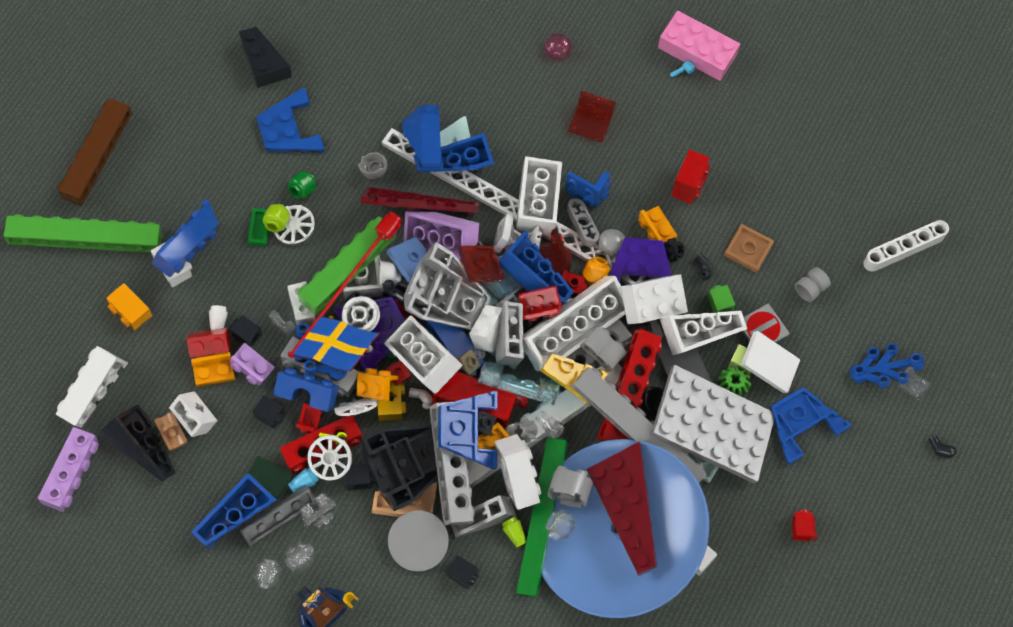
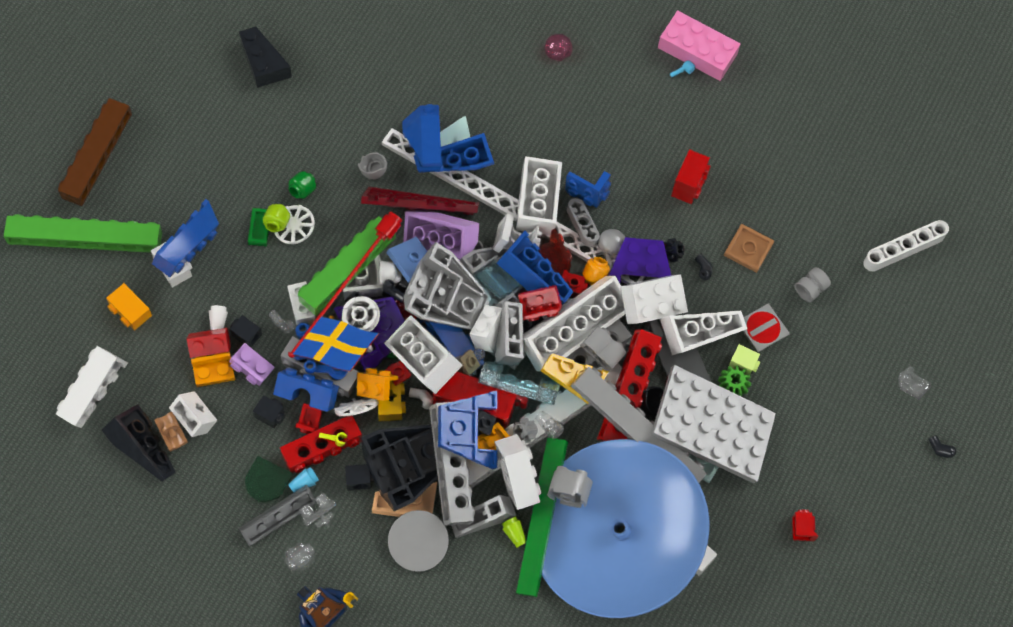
(68, 469): lavender brick -> none
(235, 508): blue wedge -> none
(267, 573): clear head -> none
(280, 129): blue wing -> none
(330, 457): white wheel -> none
(462, 572): black brick -> none
(481, 263): clear red tile -> none
(560, 524): clear head -> none
(592, 116): clear red bracket -> none
(625, 497): dark red wing -> none
(656, 224): light orange bracket -> none
(720, 299): bright green brick -> none
(770, 362): white tile -> none
(798, 414): blue wing -> none
(863, 372): blue plant -> none

